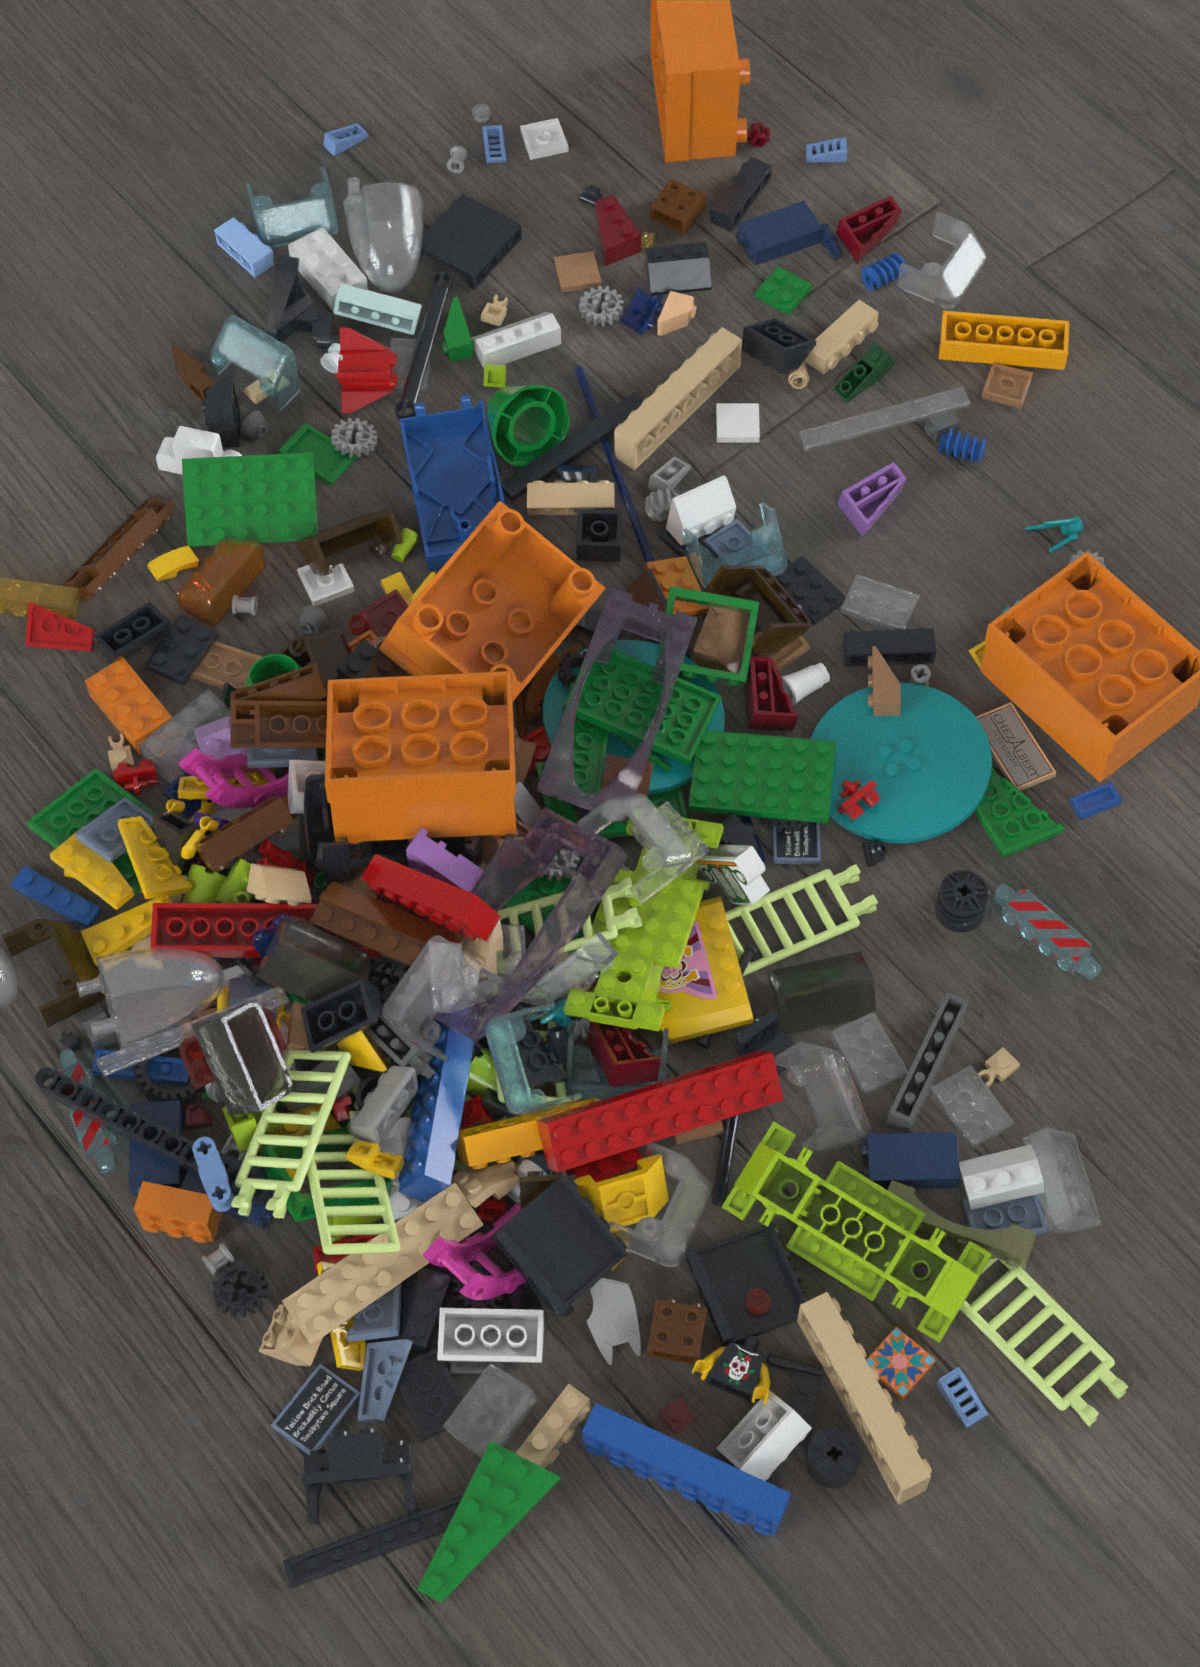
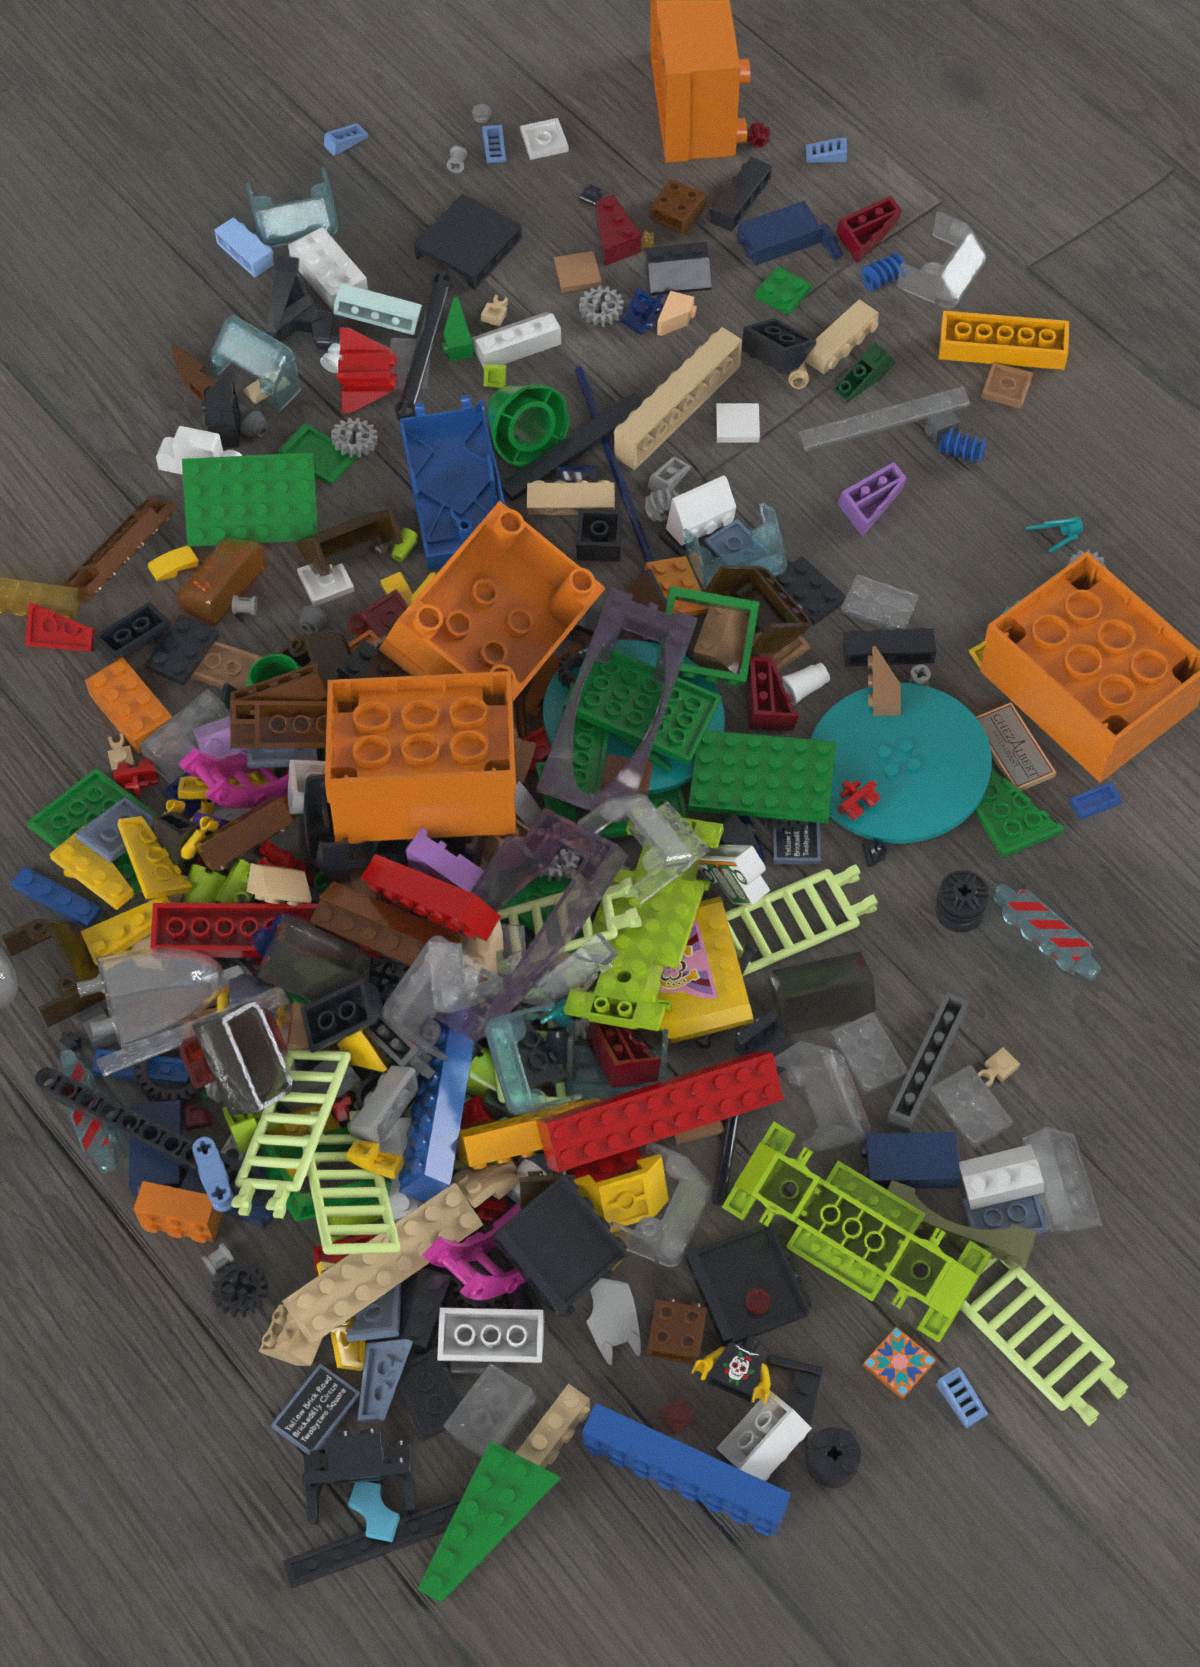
(380, 1521): none -> medium azure tile
(385, 231): clear windscreen -> none
(864, 1398): tan brick -> none

